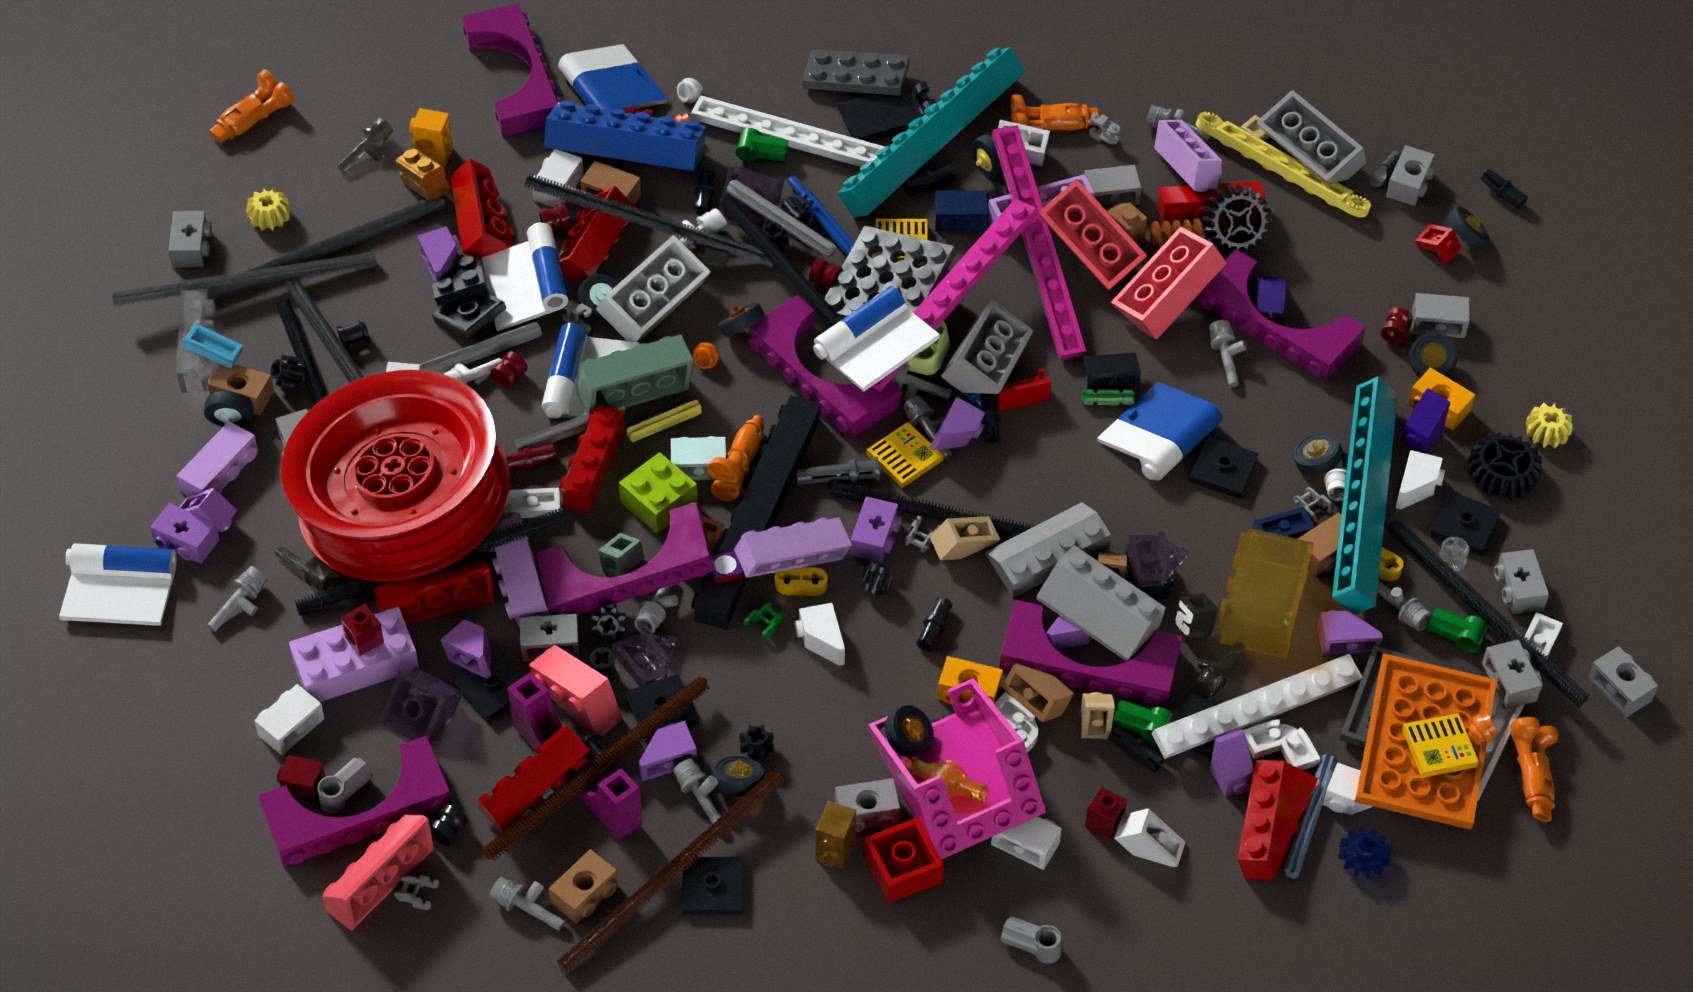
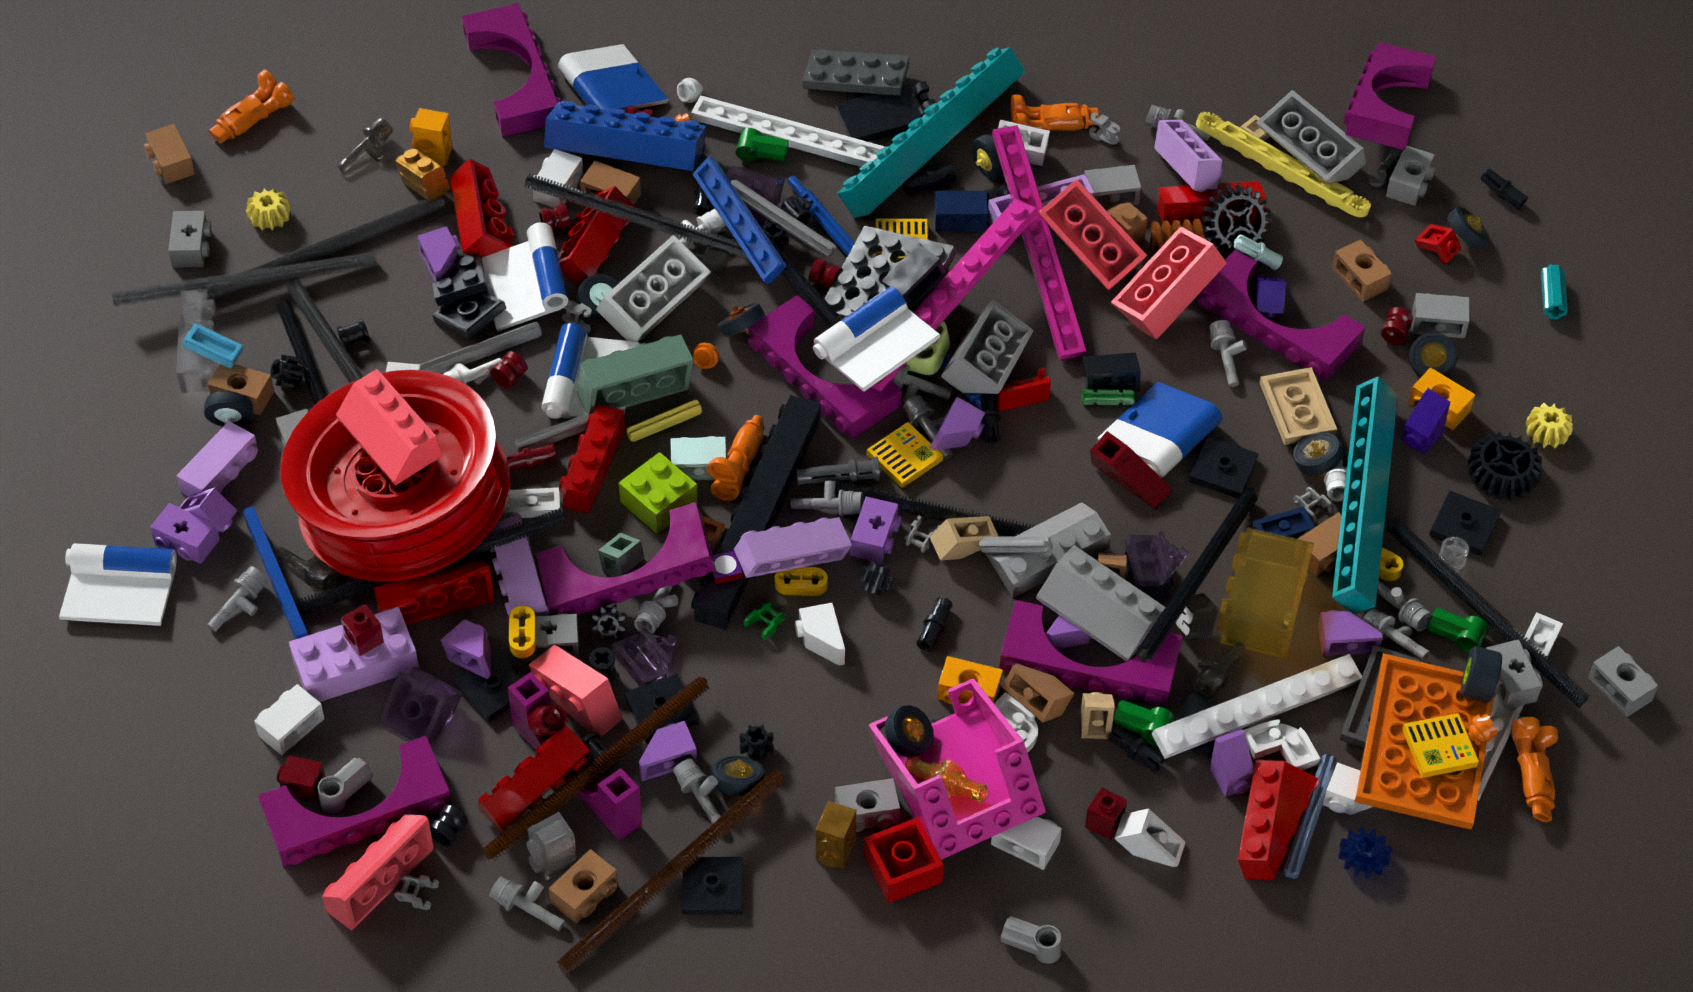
(169, 154): none -> medium nougat brick
(274, 573): none -> blue tile
(388, 428): none -> coral slope
(527, 631): none -> yellow beam
(551, 846): none -> clear brick
(553, 717): none -> dark red wheel
(739, 220): none -> blue tile
(847, 502): none -> light grey piece
(916, 275): none -> brick
(1020, 544): none -> light grey axle
(1129, 470): none -> dark red slope
(1196, 575): none -> black axle
(1258, 252): none -> light aqua axle
(1297, 404): none -> tan plate
(1361, 270): none -> medium nougat brick
(1371, 117): none -> magenta arch
(1385, 625): none -> light grey piece
(1420, 478): white slope -> none
(1481, 674): none -> black wheel
(1521, 582): light grey brick -> none
(1554, 291): none -> teal axle

